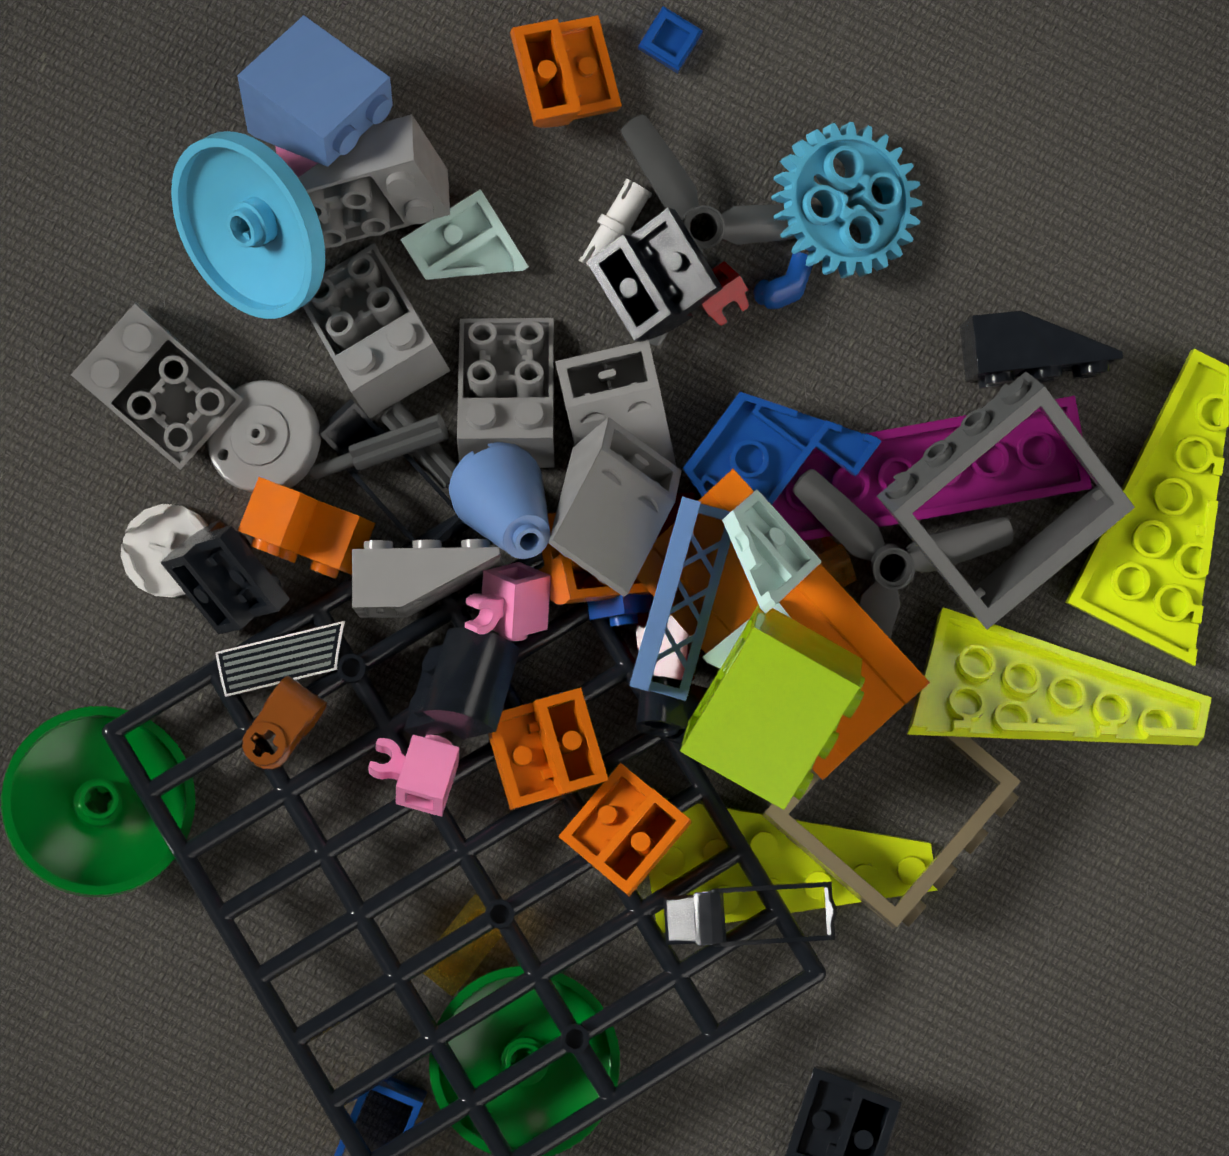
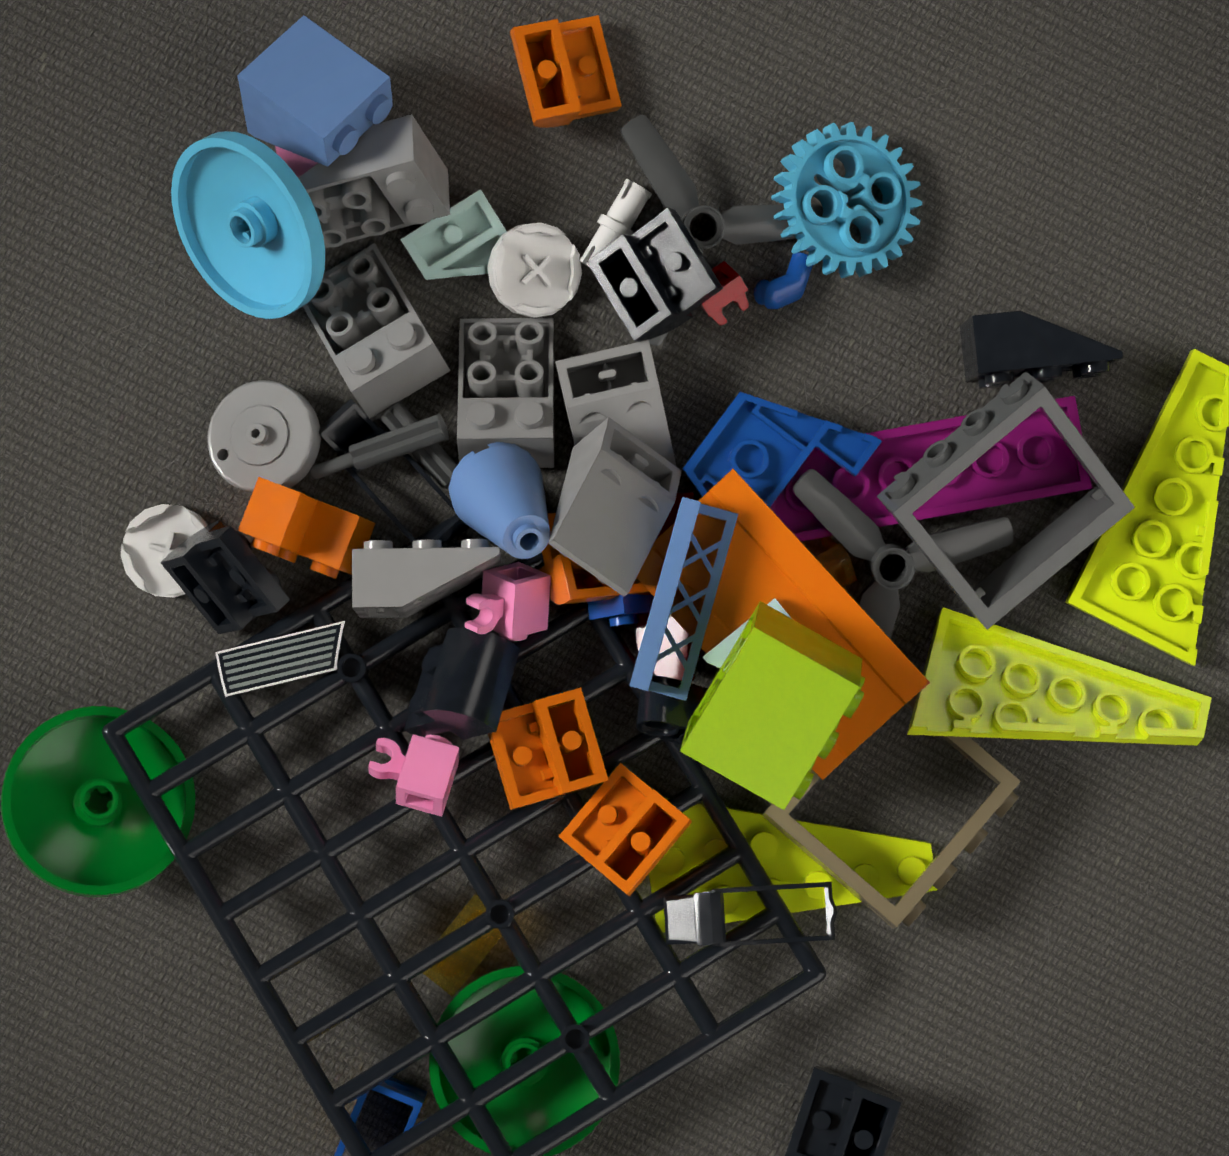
(157, 386): light grey slope -> none
(288, 715): dark orange piece -> none
(534, 269): none -> white tile
(670, 39): blue tile -> none
(768, 550): light aqua wing -> none

